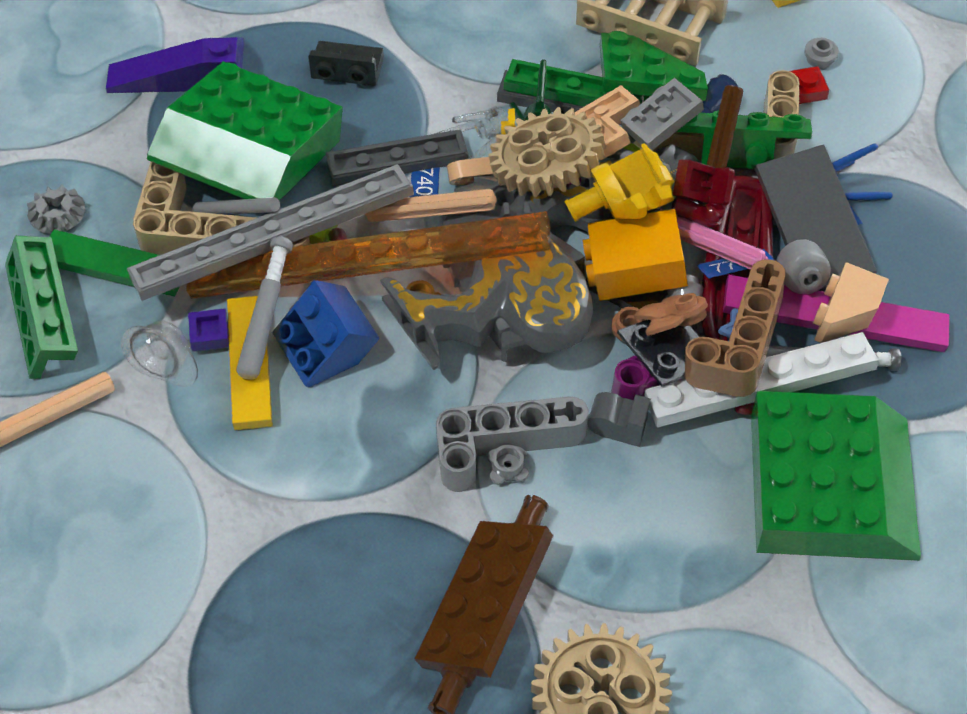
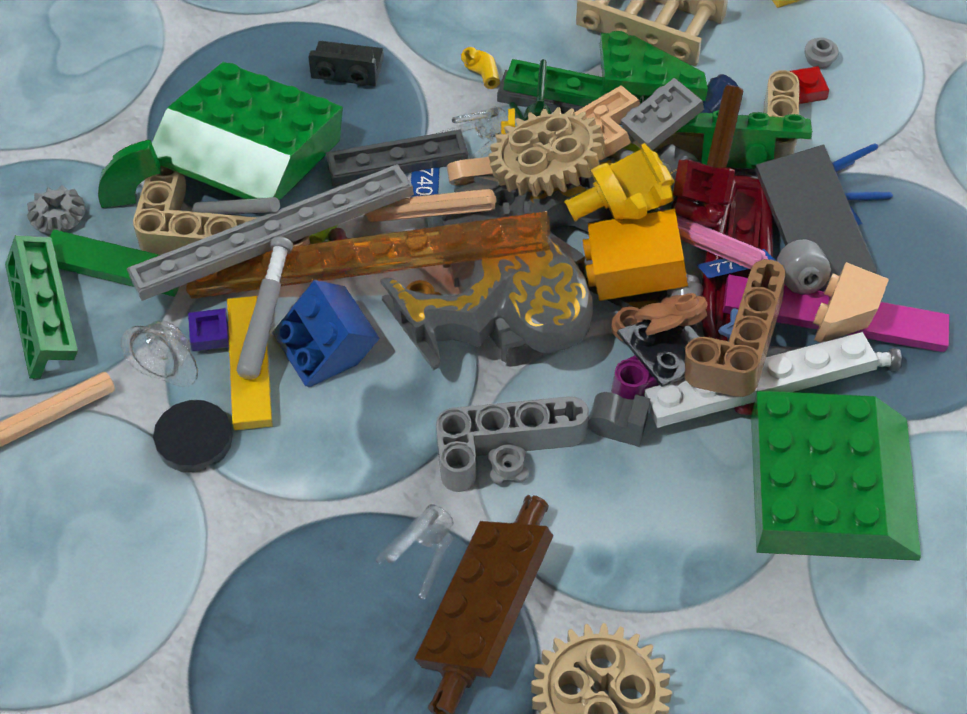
(125, 172): none -> green tile
(174, 67): dark purple wedge -> none
(192, 435): none -> black tile
(428, 529): none -> clear plant
(483, 64): none -> yellow arm

